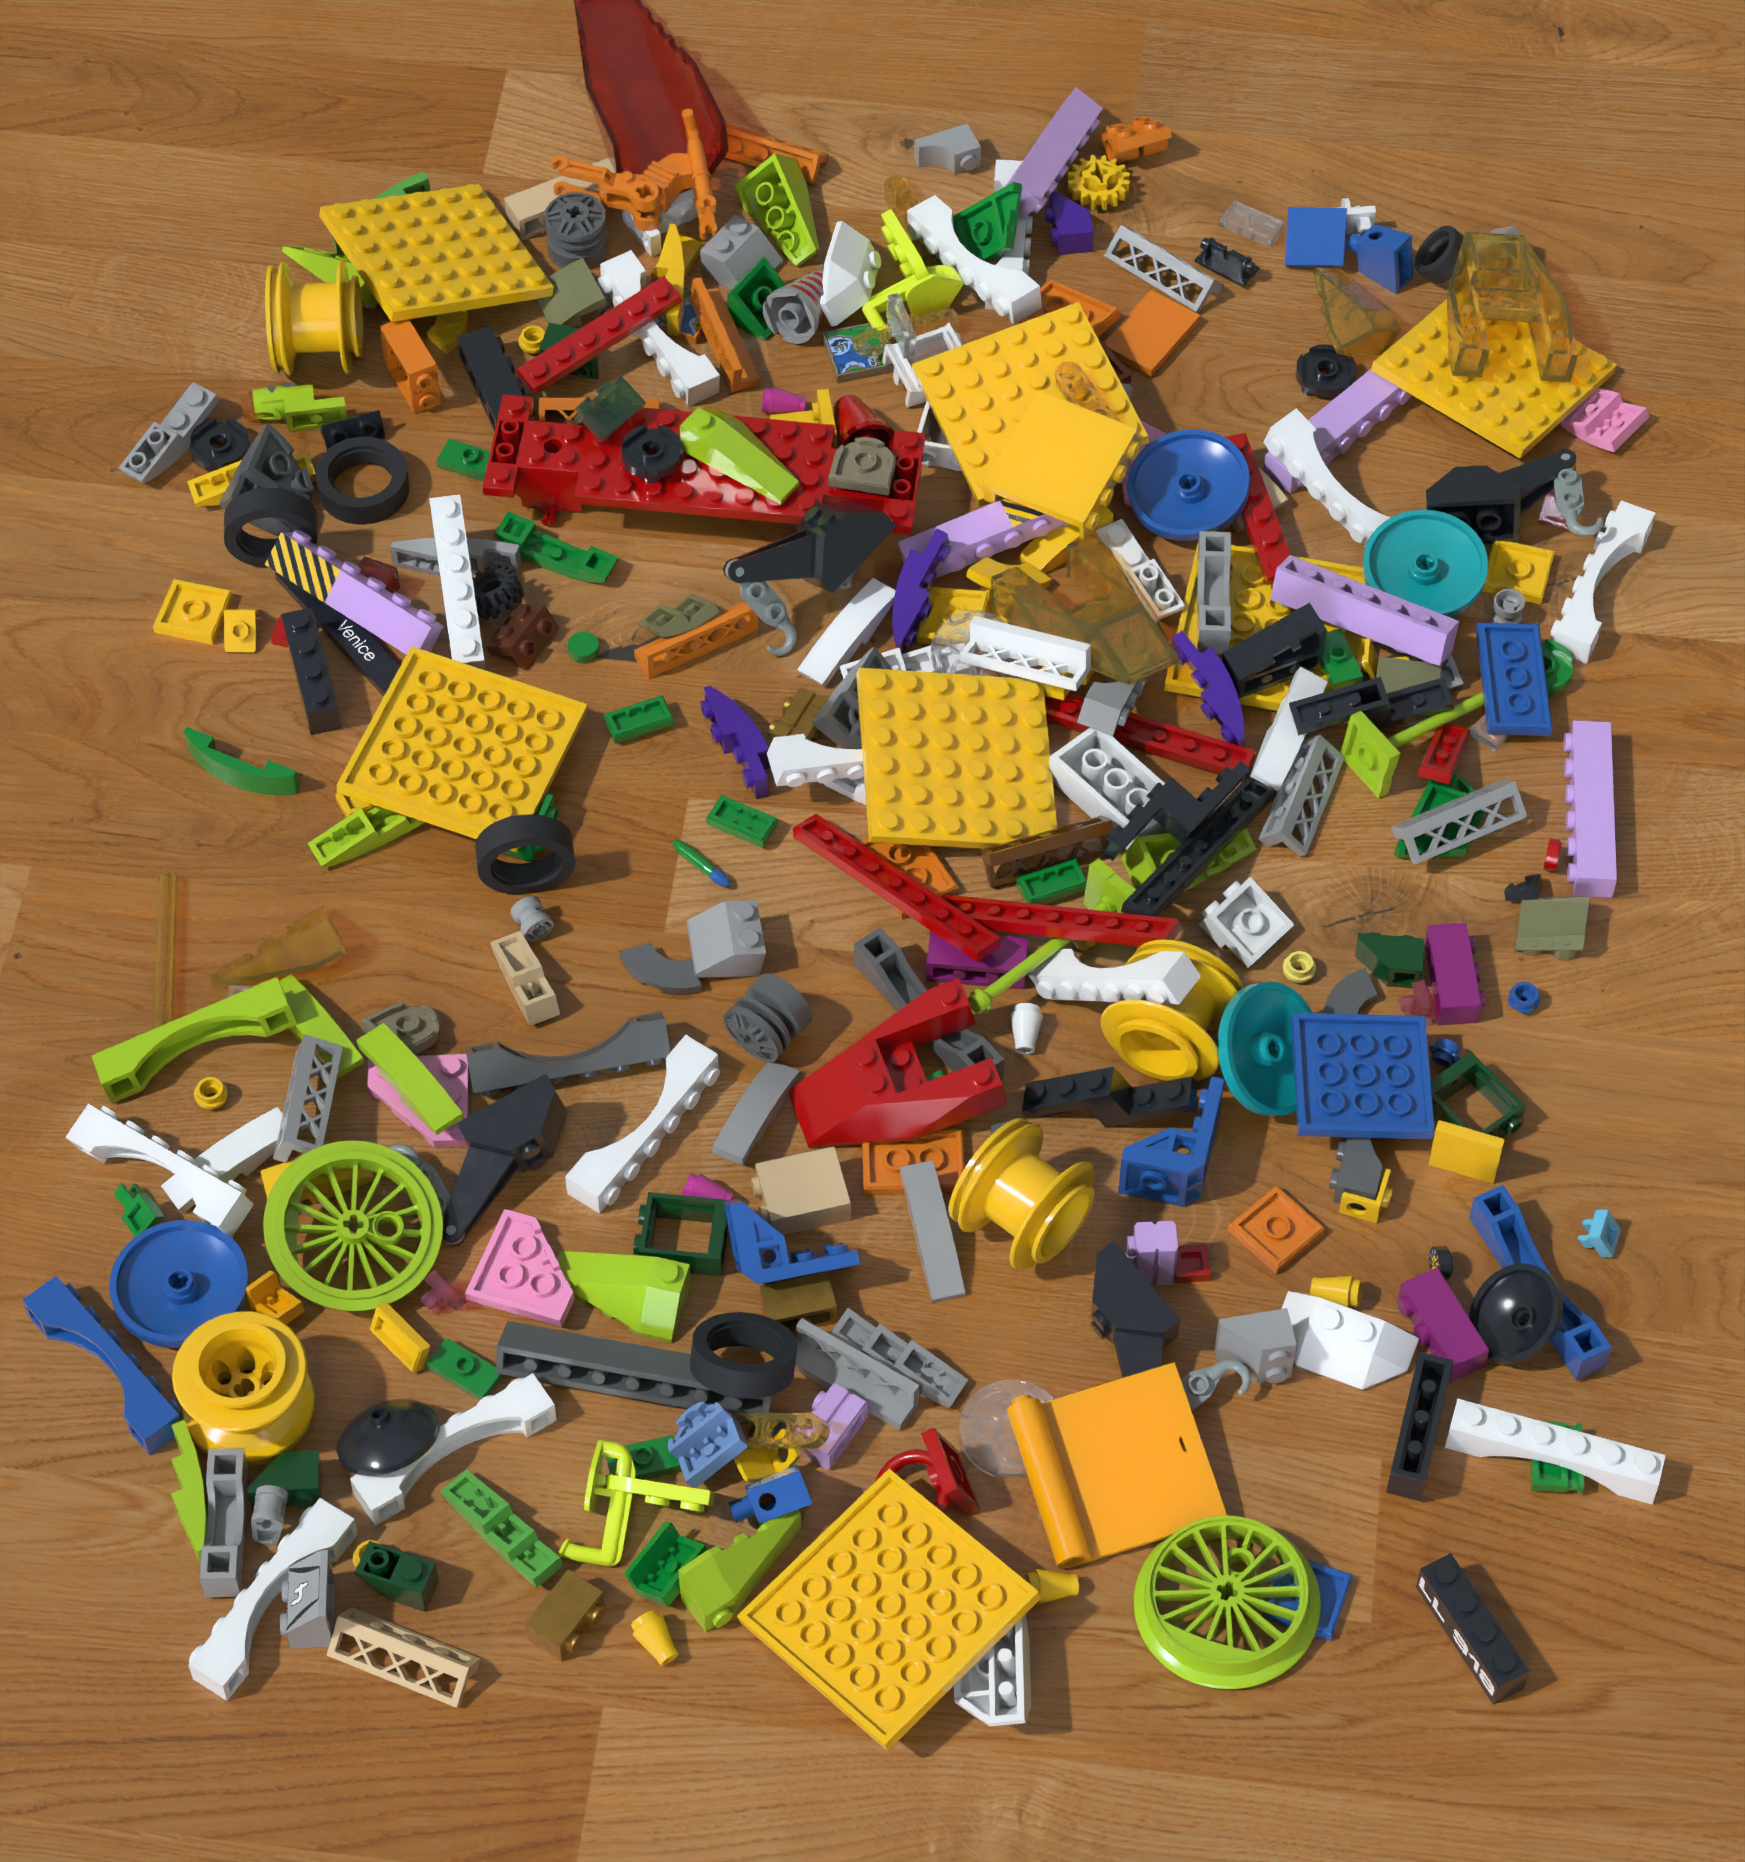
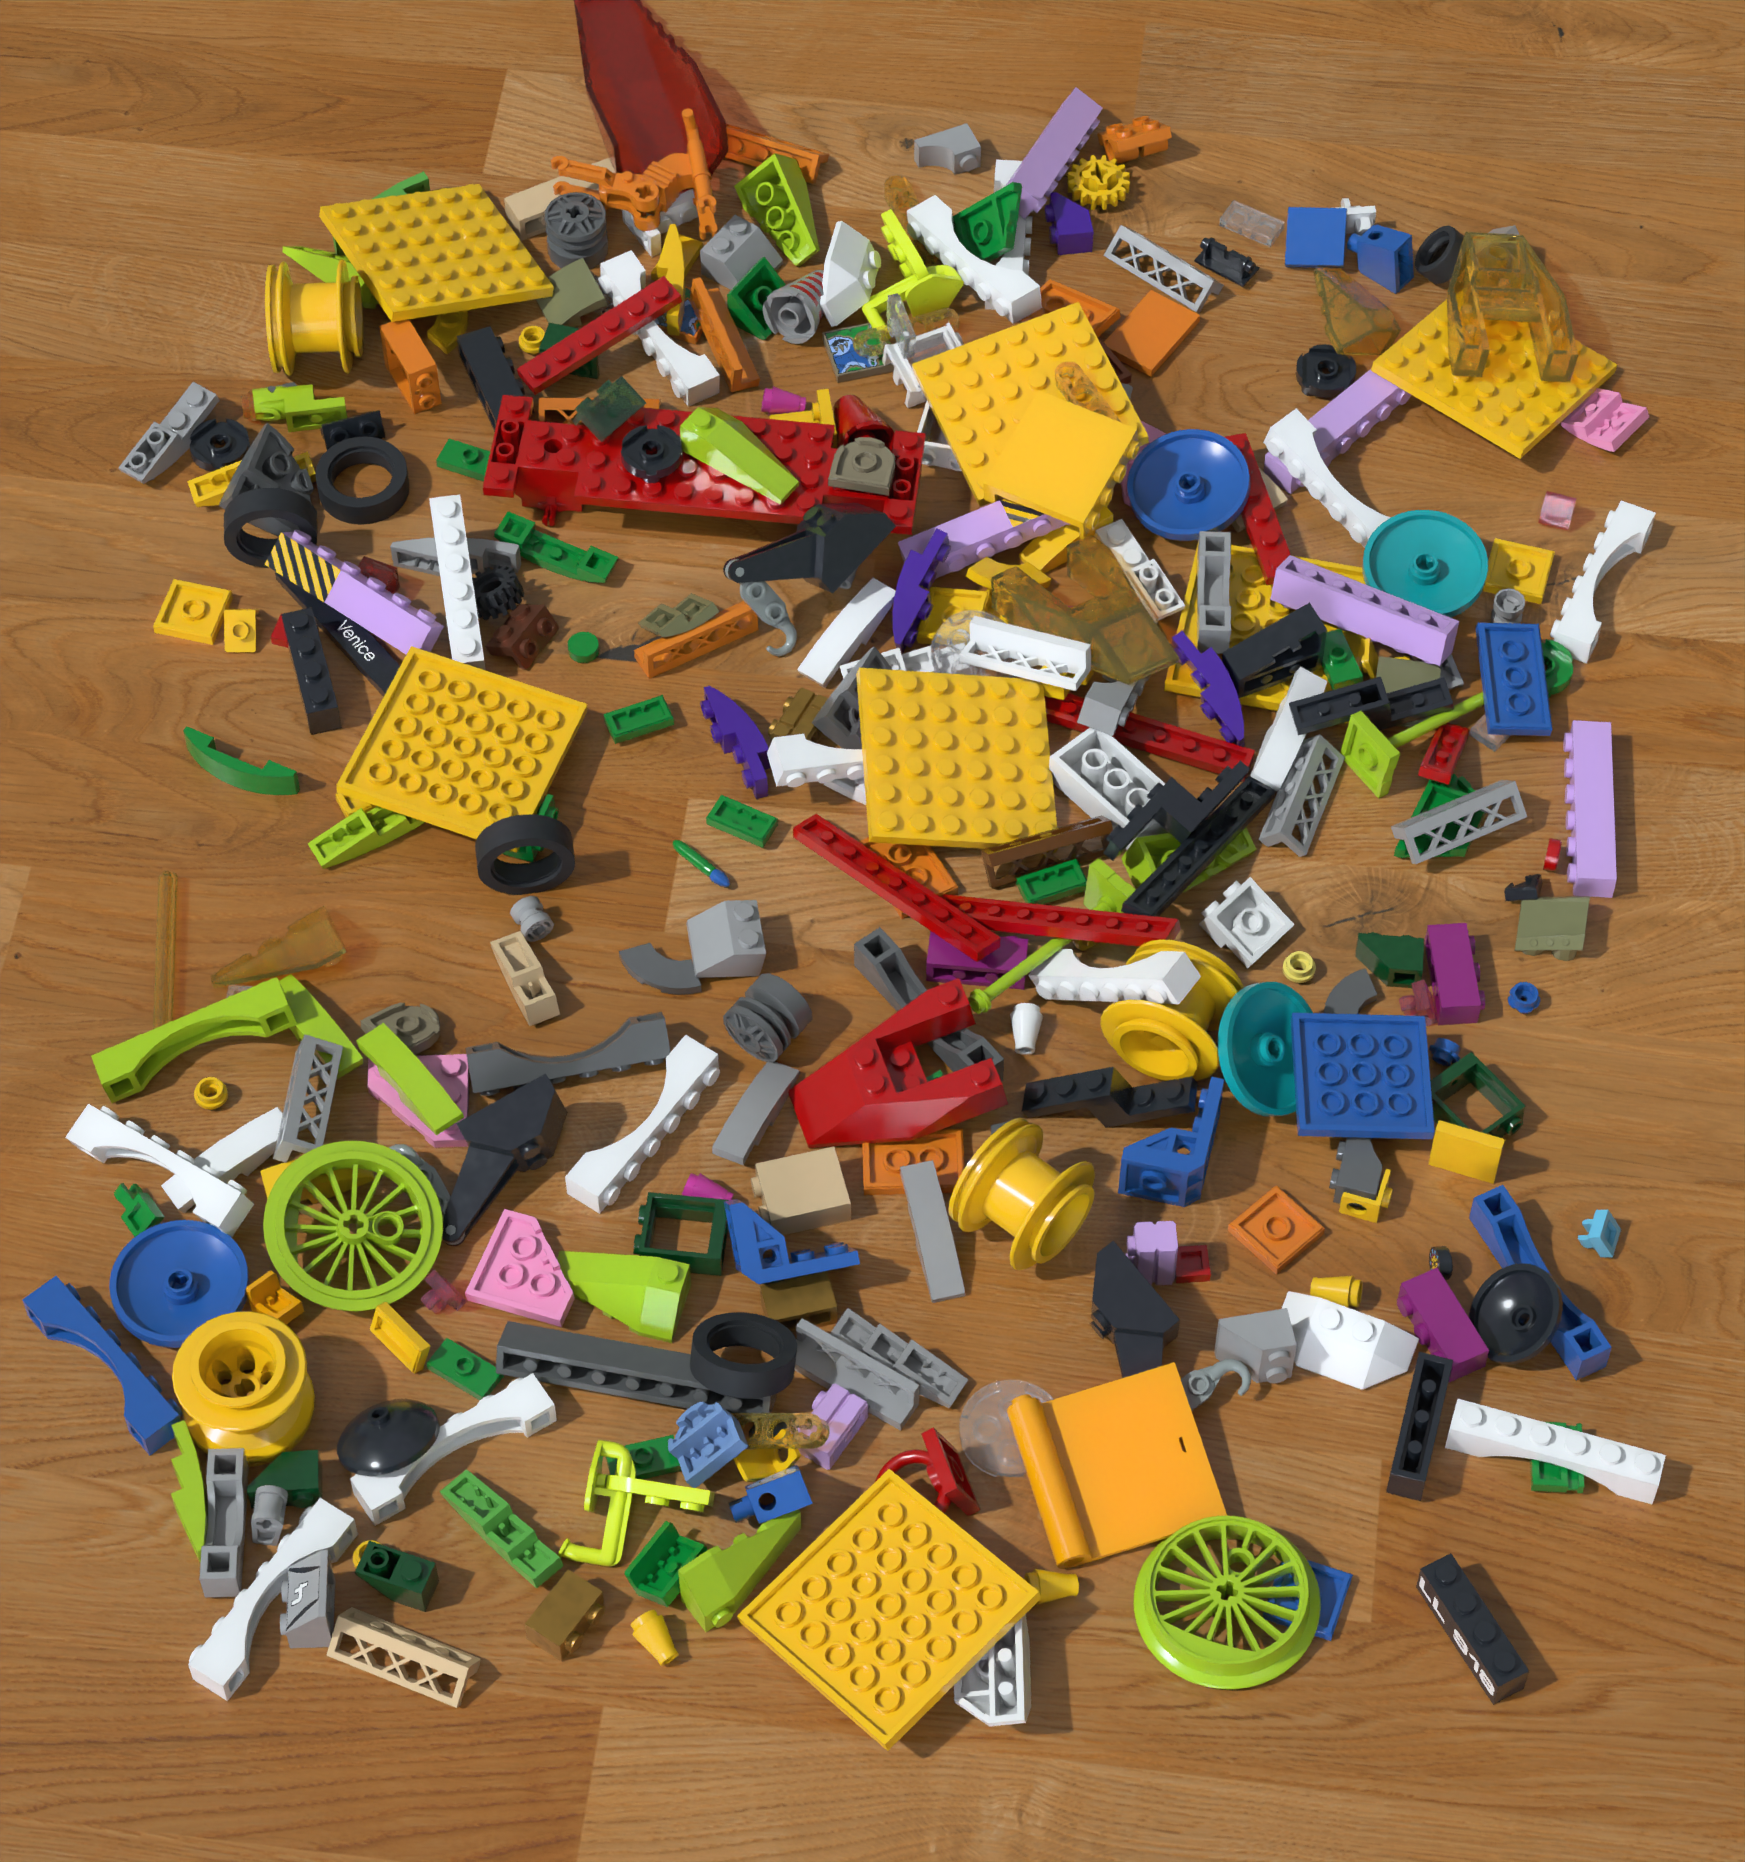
(1495, 500): black slope -> none

